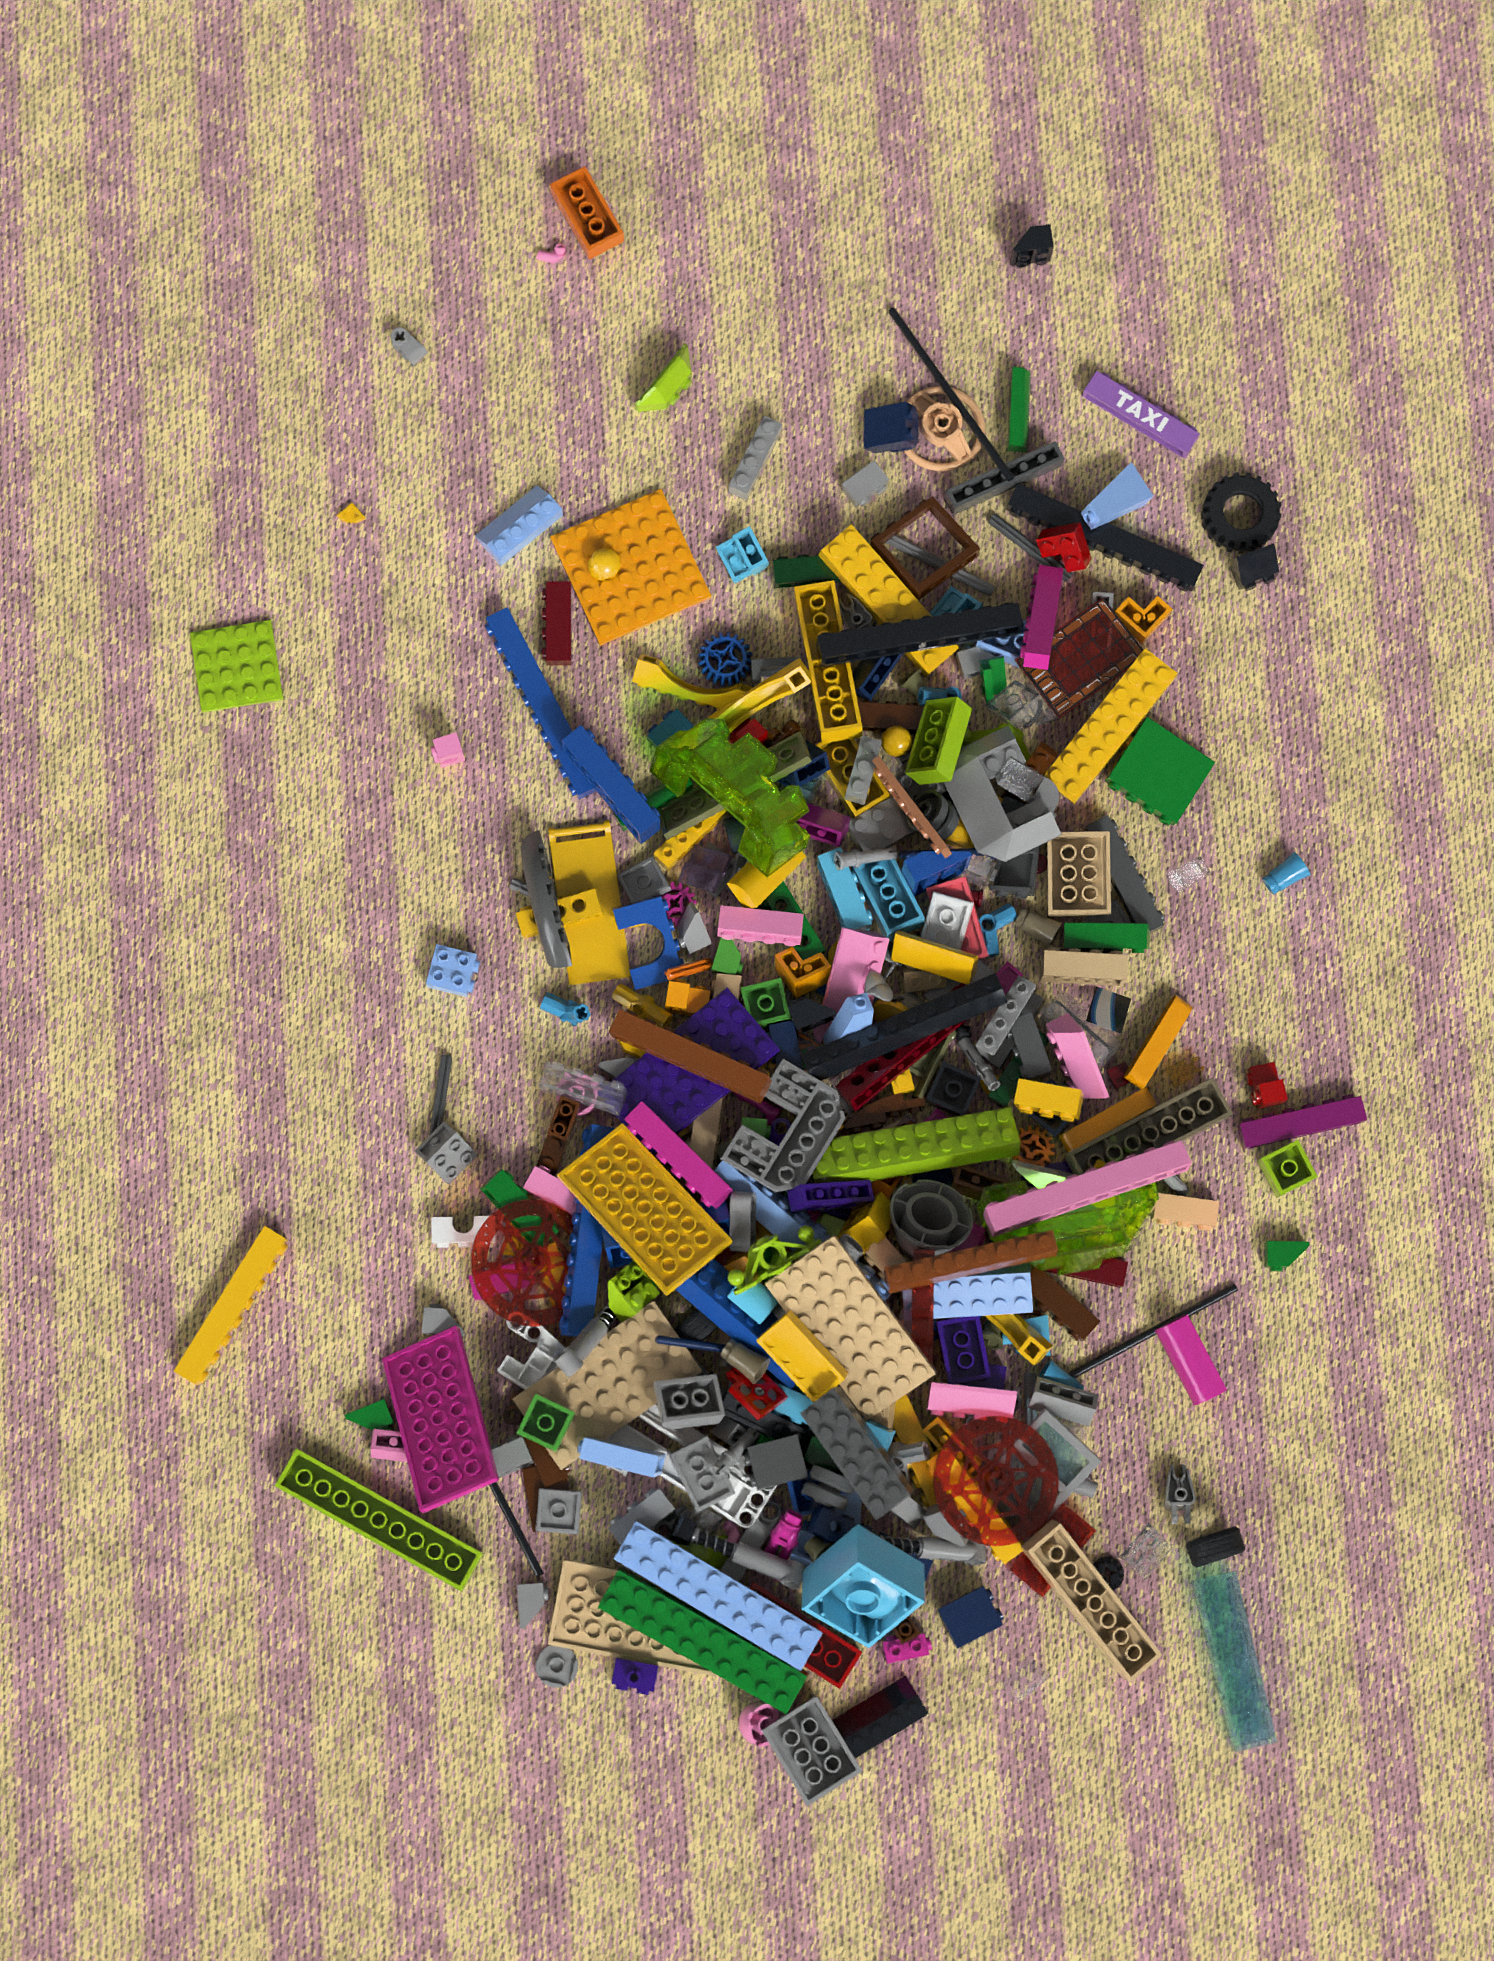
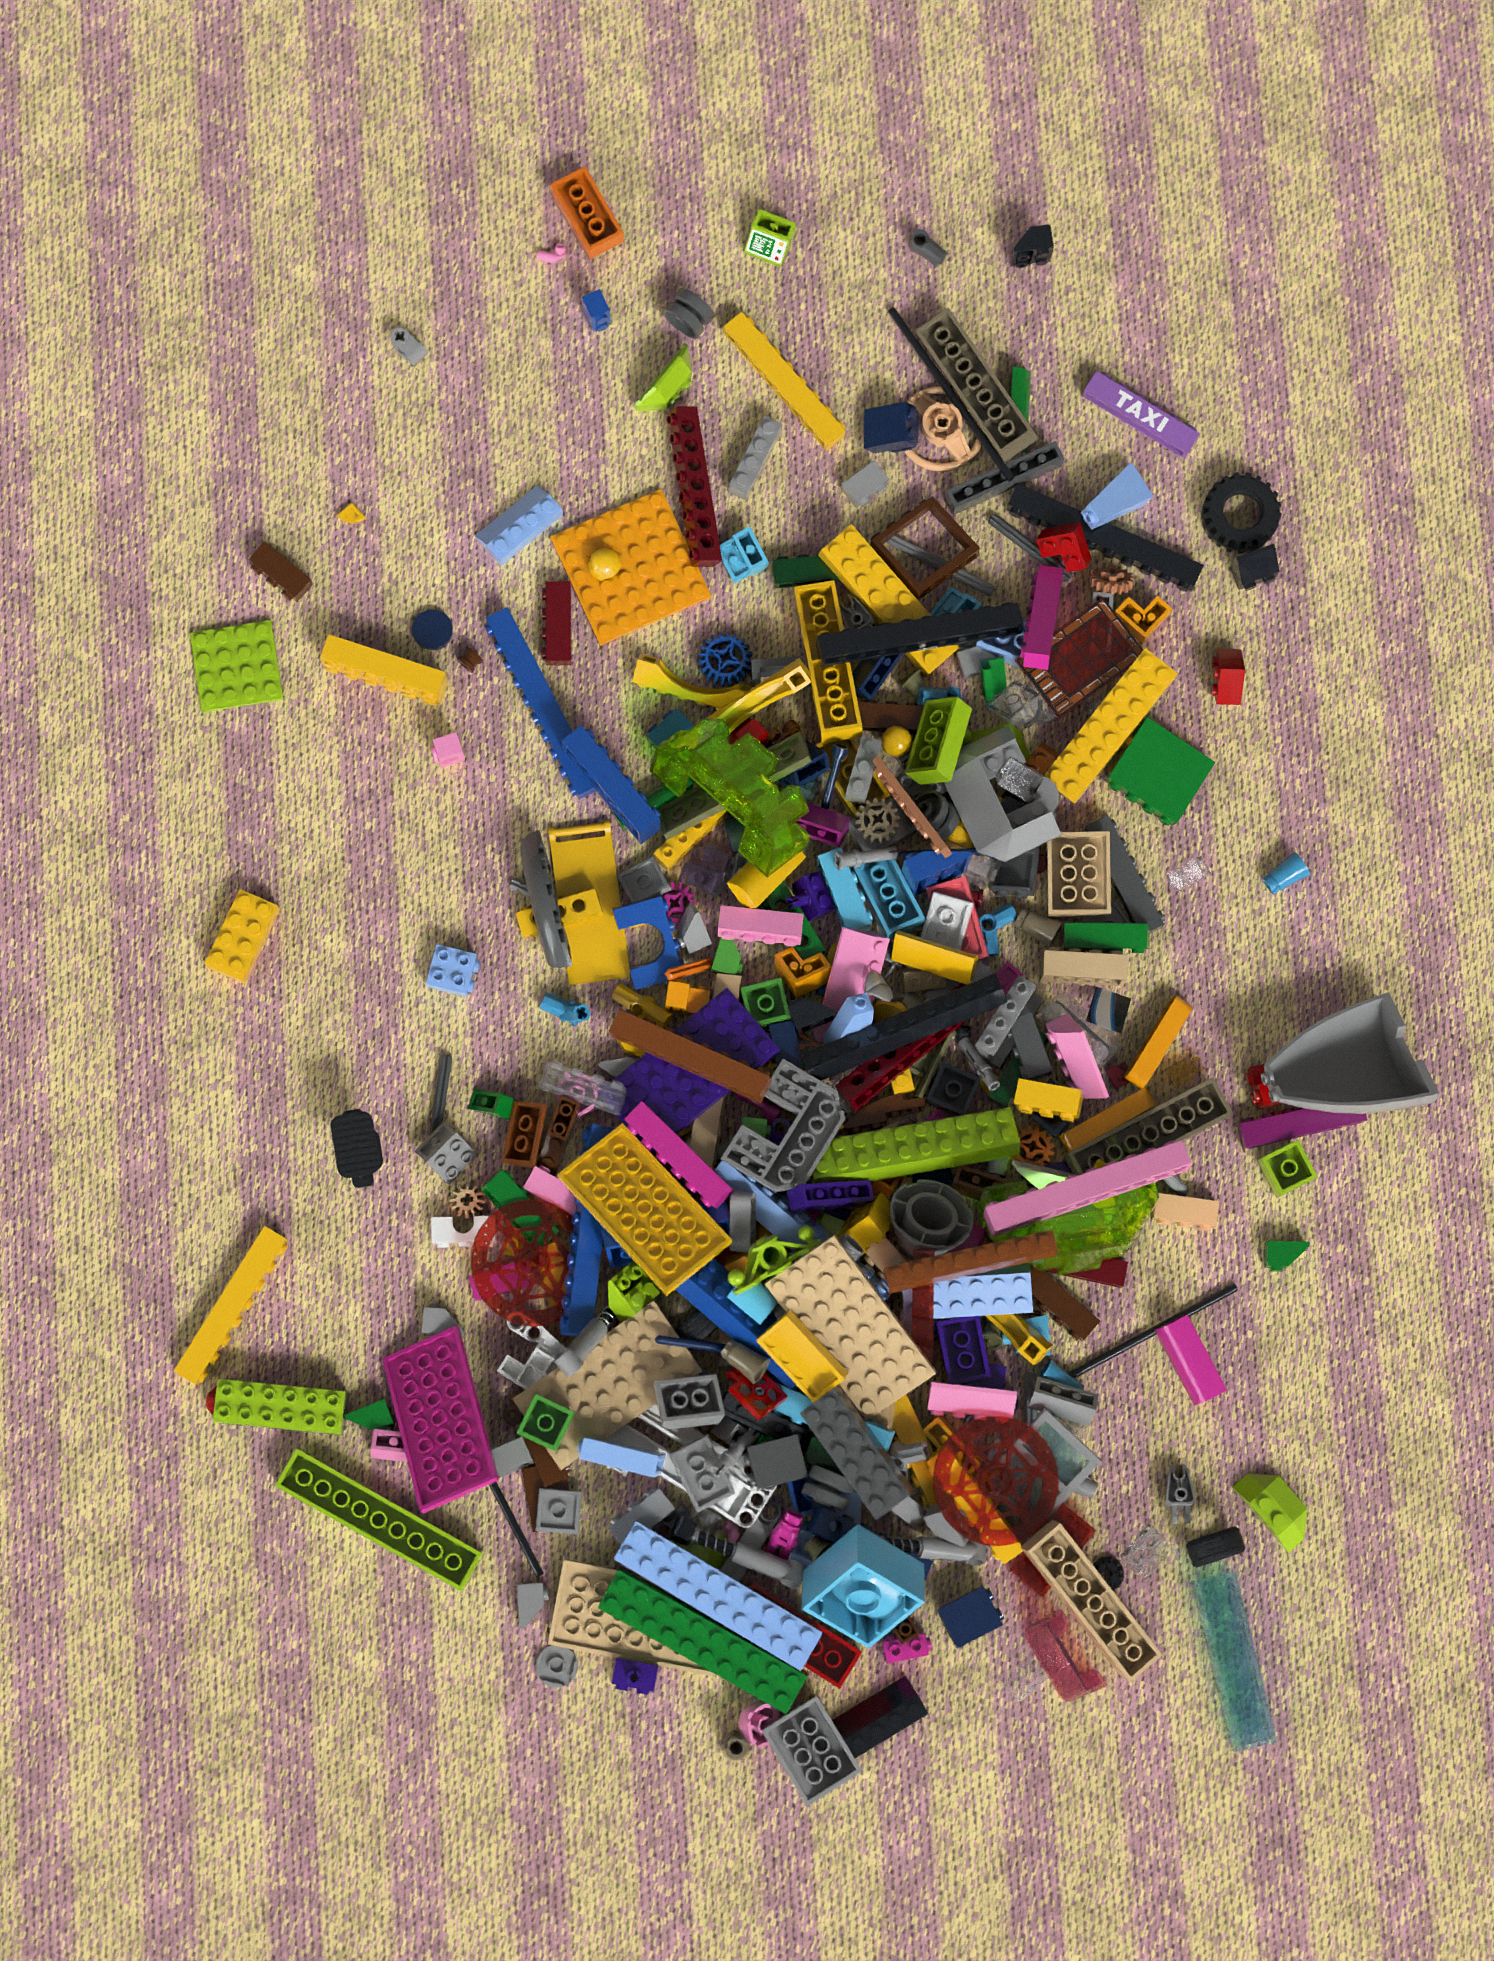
(242, 936): none -> yellow brick
(278, 1407): none -> lime piece
(280, 572): none -> reddish brown brick
(356, 1147): none -> black piece
(384, 669): none -> yellow brick
(432, 630): none -> dark blue tile
(470, 660): none -> reddish brown wheel
(472, 1205): none -> tan gear
(491, 1103): none -> green slope
(524, 1134): none -> dark orange slope
(596, 310): none -> blue brick
(688, 313): none -> dark grey wheel
(691, 438): none -> dark red brick
(726, 1746): none -> dark tan plant
(770, 238): none -> slope
(784, 381): none -> yellow brick
(811, 897): none -> dark purple brick
(838, 752): none -> dark blue piece
(884, 826): none -> dark tan gear
(929, 249): none -> dark grey piece
(976, 384): none -> dark tan brick
(997, 1167): none -> light grey brick
(1055, 1660): none -> clear pink windscreen
(1111, 580): none -> nougat gear
(1229, 676): none -> red brick
(1275, 1507): none -> lime wedge
(1351, 1064): none -> light grey panel

